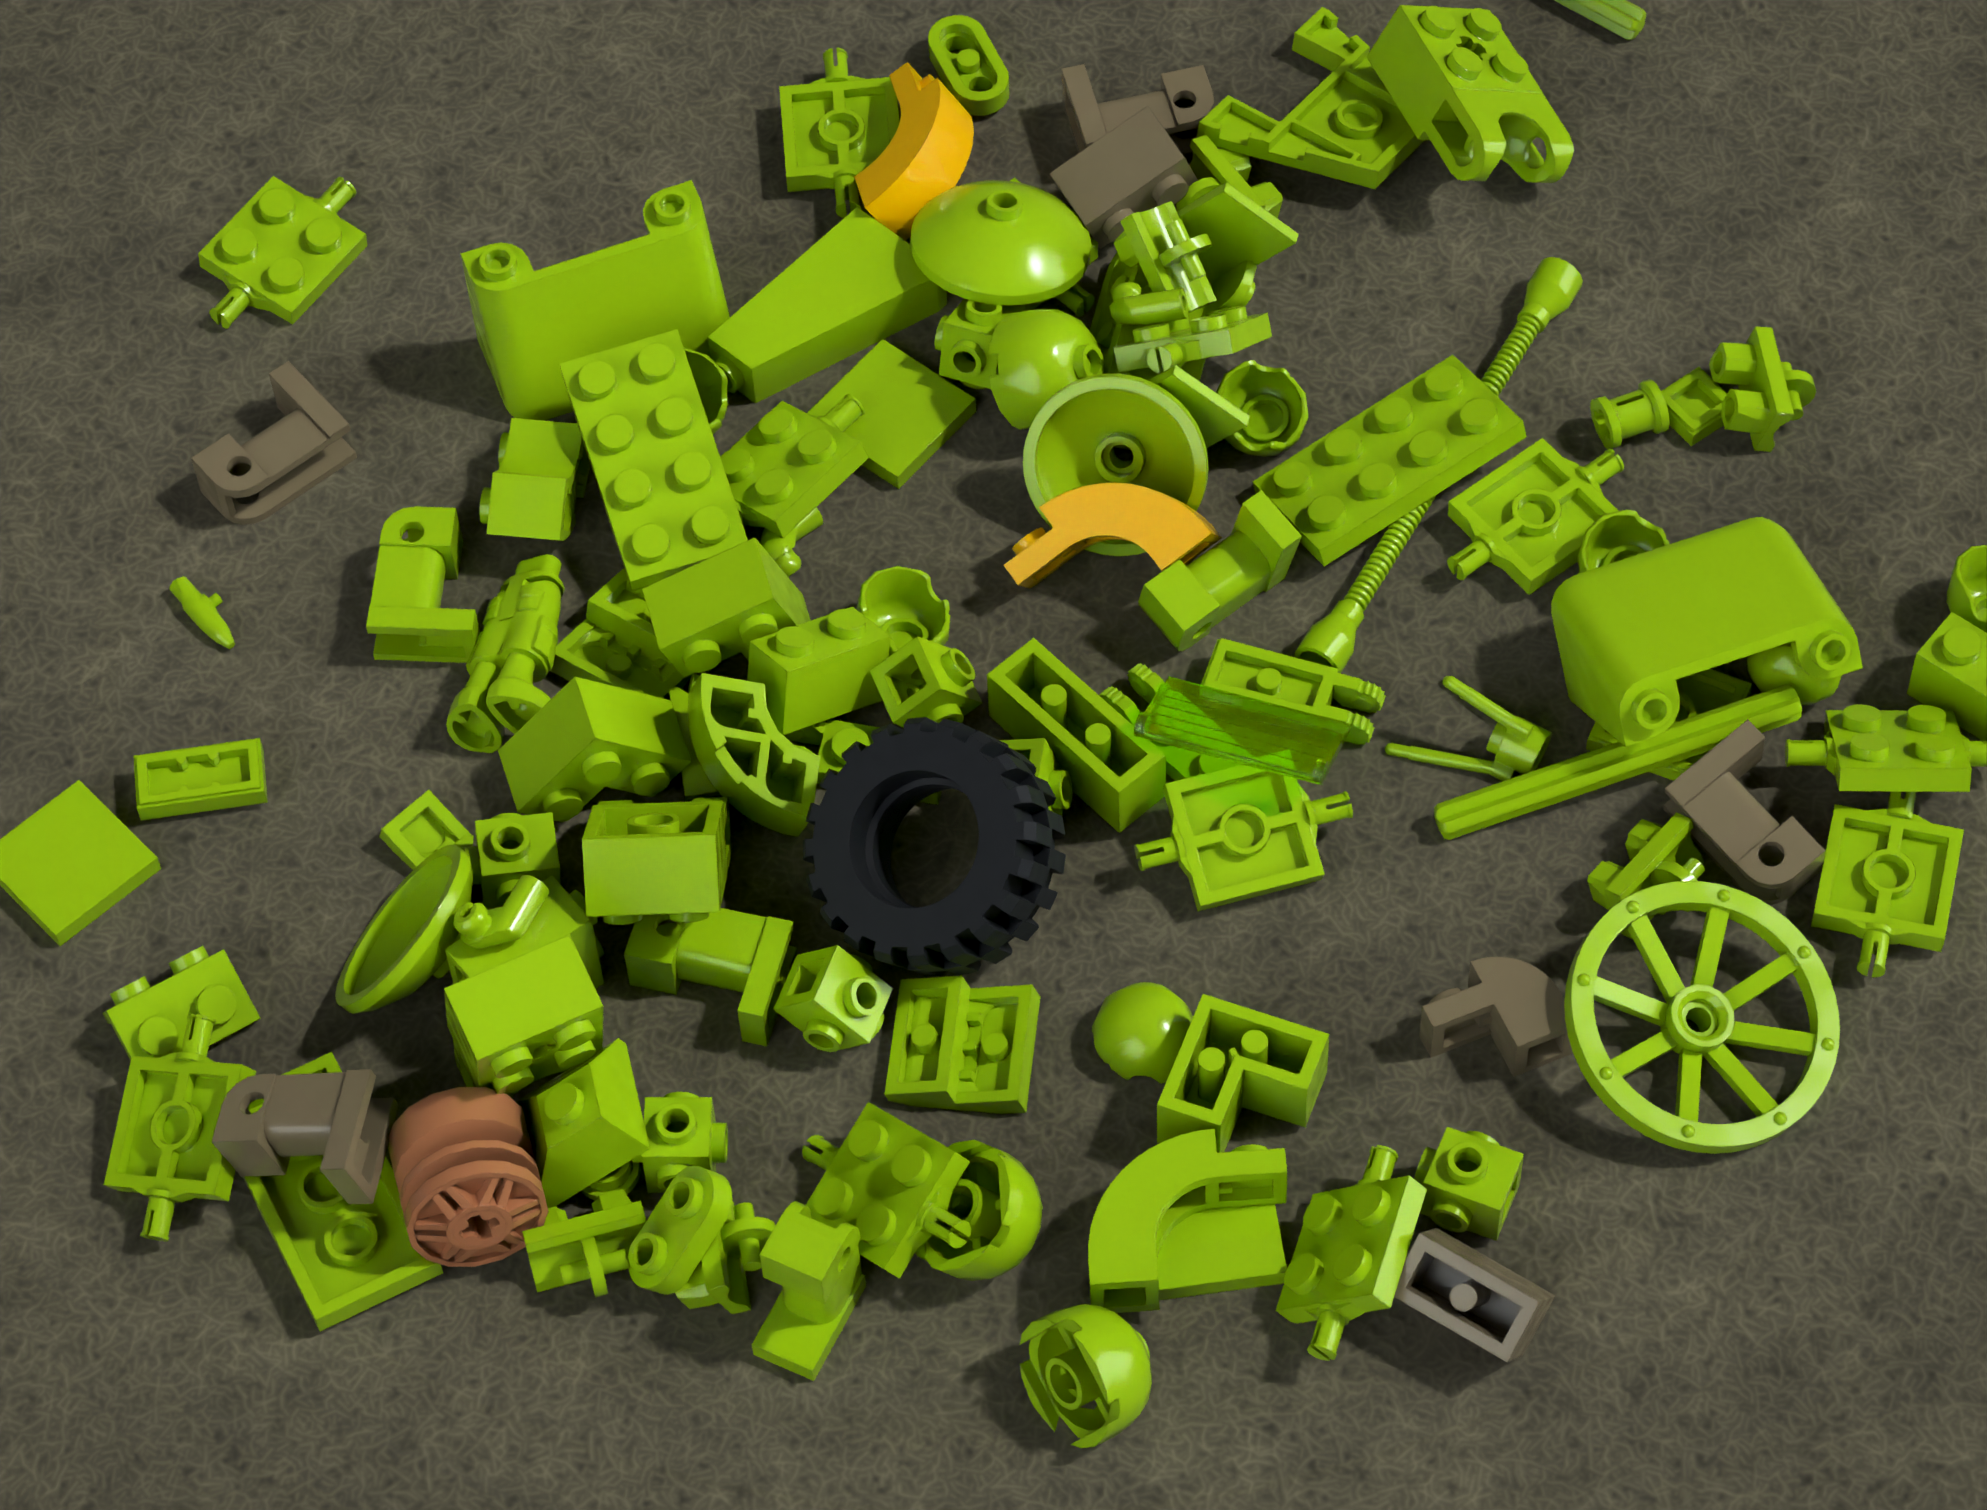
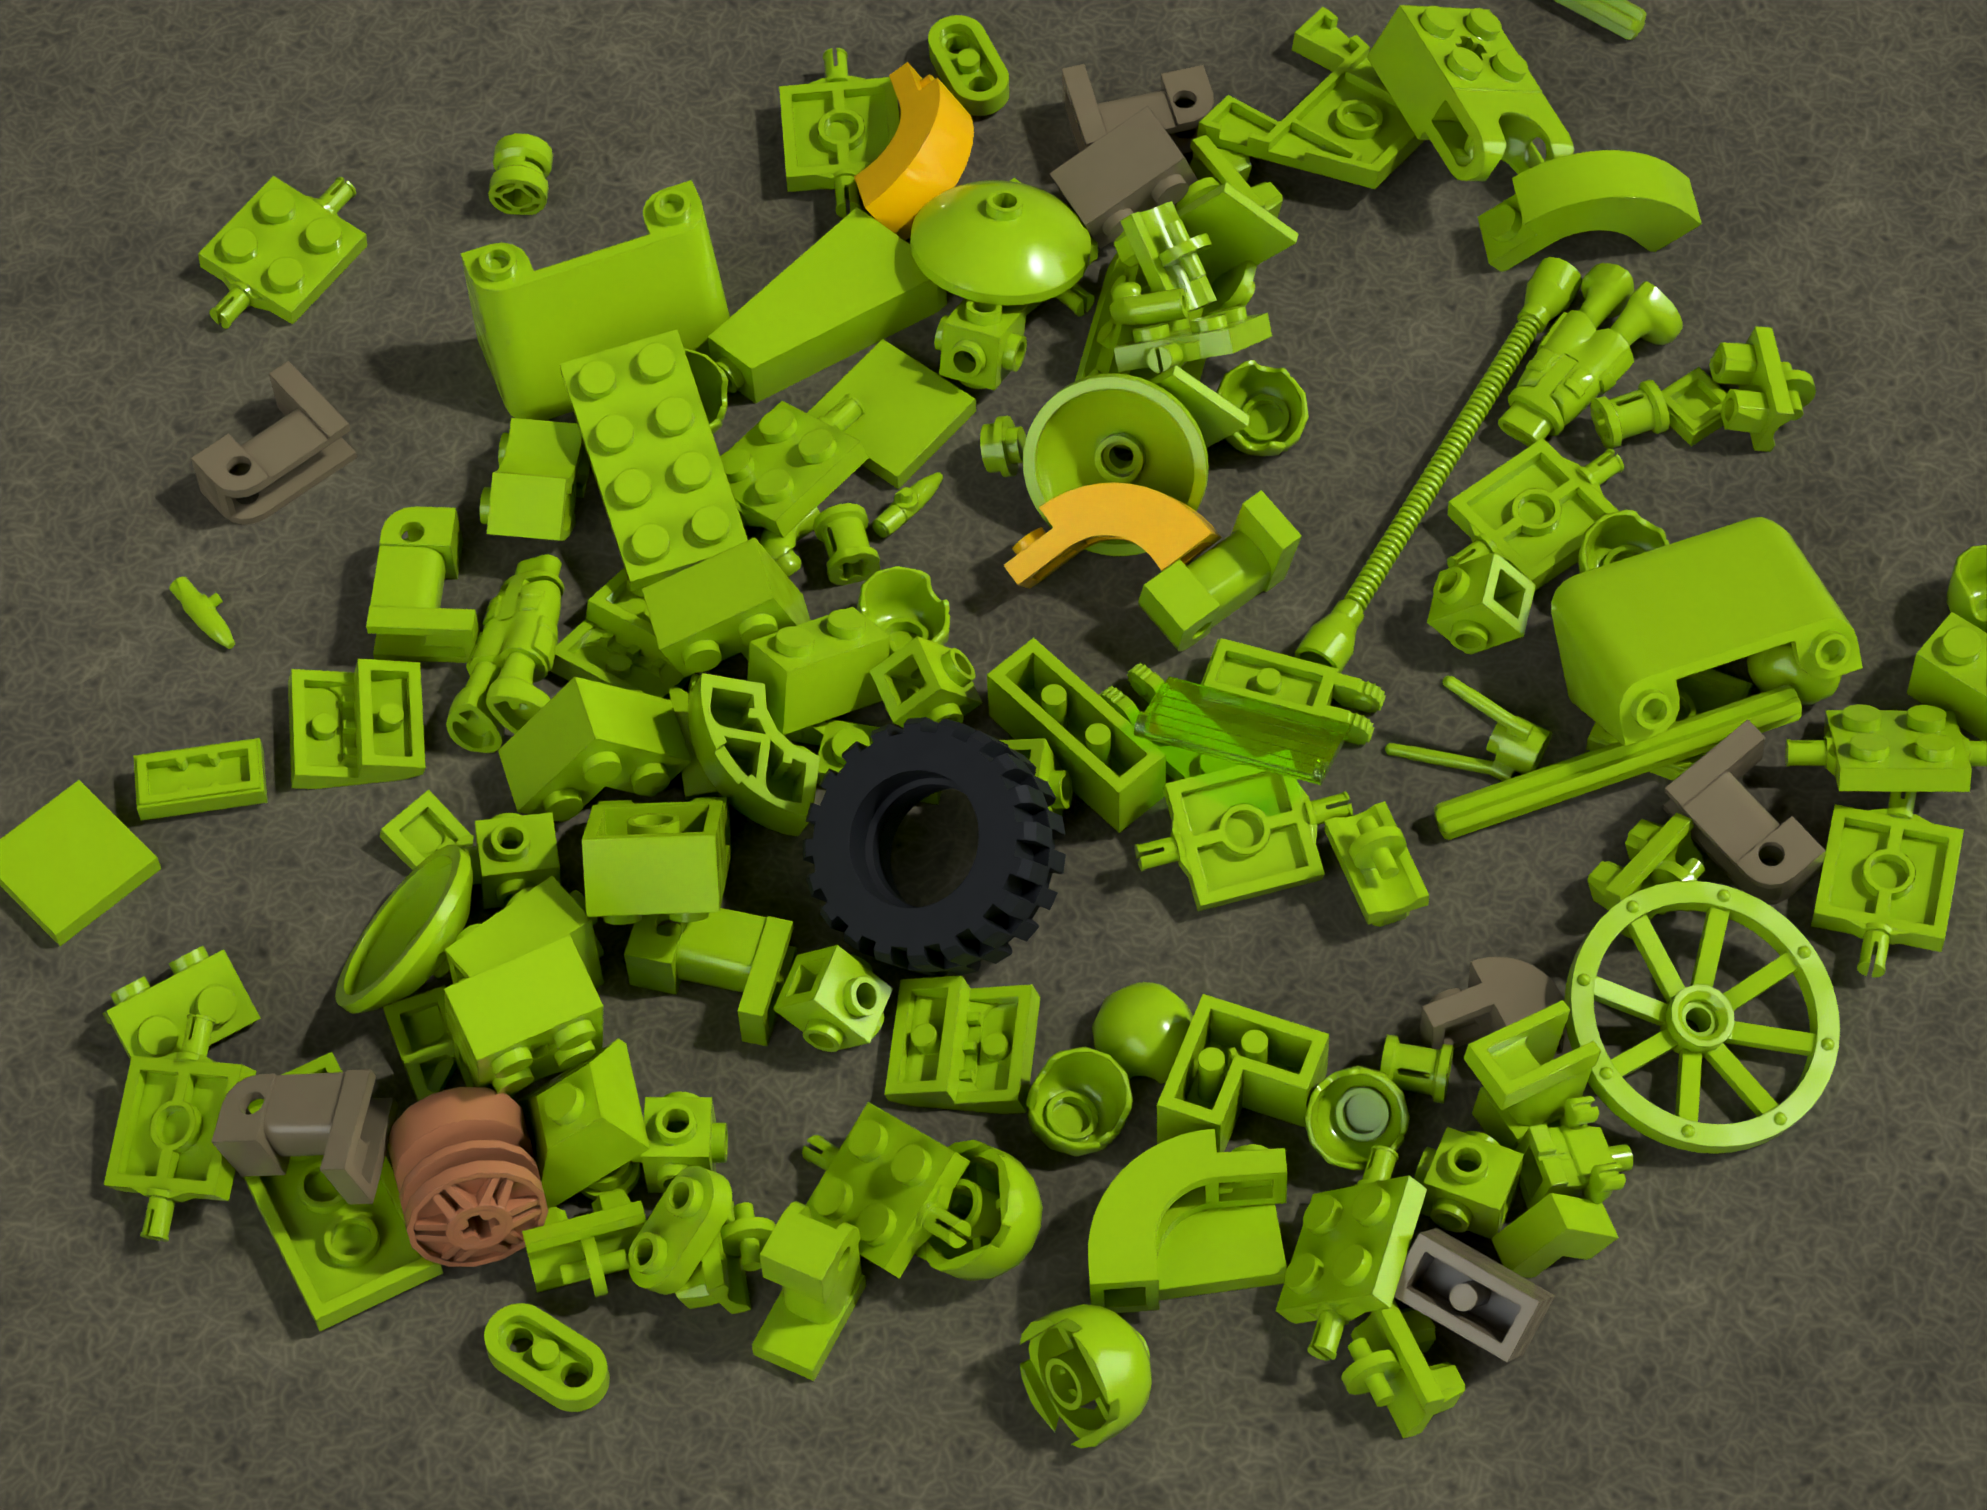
(356, 725): none -> lime slope
(423, 1040): none -> lime slope
(502, 924): lime arm -> none
(518, 183): none -> lime wheel
(550, 1359): none -> lime plate
(846, 543): none -> lime bush
(906, 504): none -> lime helmet
(1002, 446): none -> lime plate
(1037, 358): lime cylinder -> none
(1079, 1101): none -> lime hair
(1353, 1113): none -> lime hair
(1377, 865): none -> lime hips
(1391, 459): lime plate -> none
(1394, 1371): none -> lime hips
(1418, 1067): none -> lime bush
(1481, 603): none -> lime brick
(1523, 1078): none -> lime piece
(1554, 1229): none -> lime piece
(1572, 1157): none -> lime piece
(1583, 362): none -> lime piece
(1590, 193): none -> lime arch

